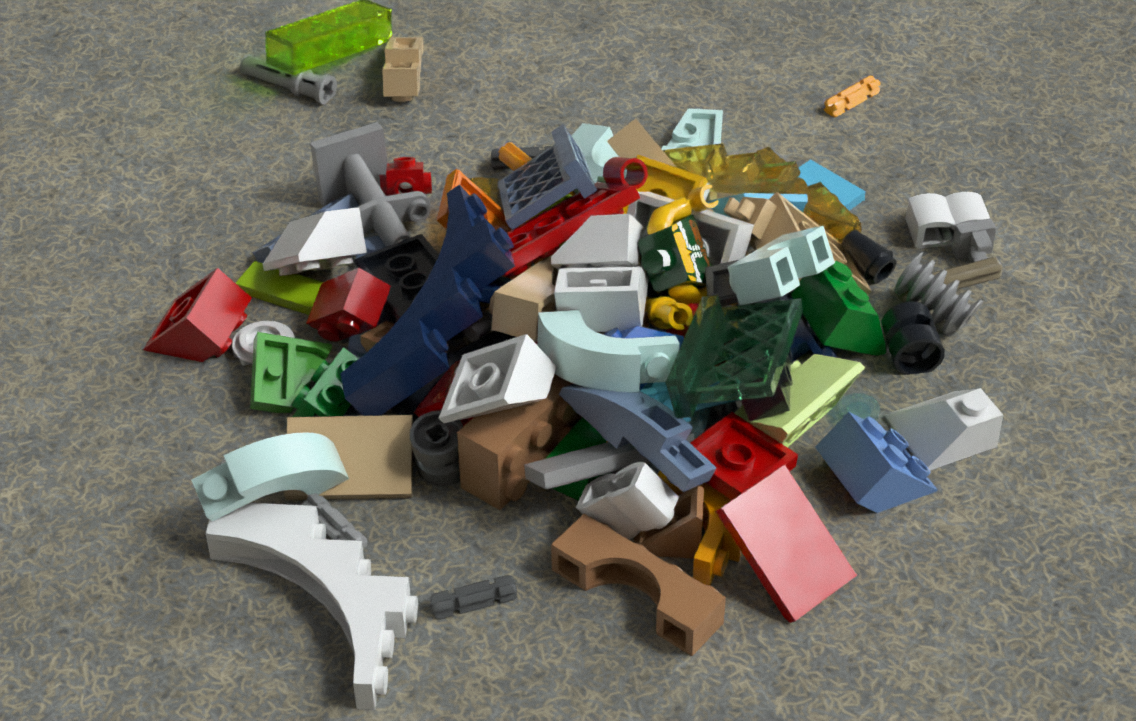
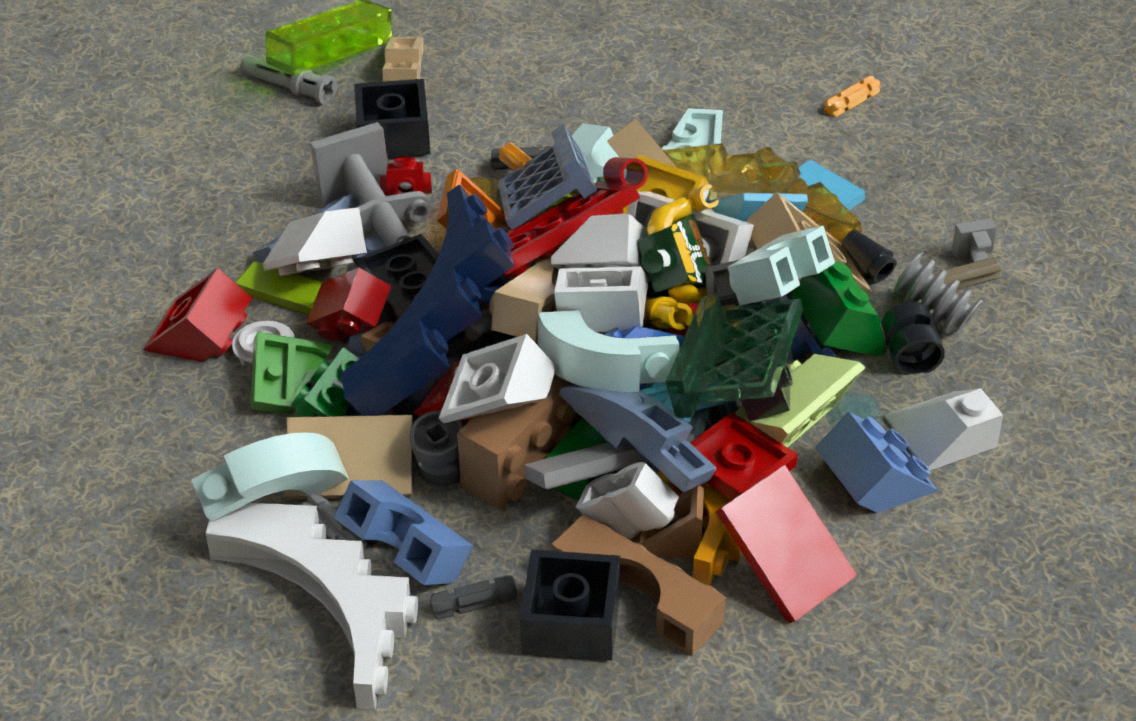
(399, 110): none -> black brick
(425, 545): none -> medium blue arch
(570, 605): none -> black brick
(753, 211): tan tile -> none
(933, 216): white brick -> none

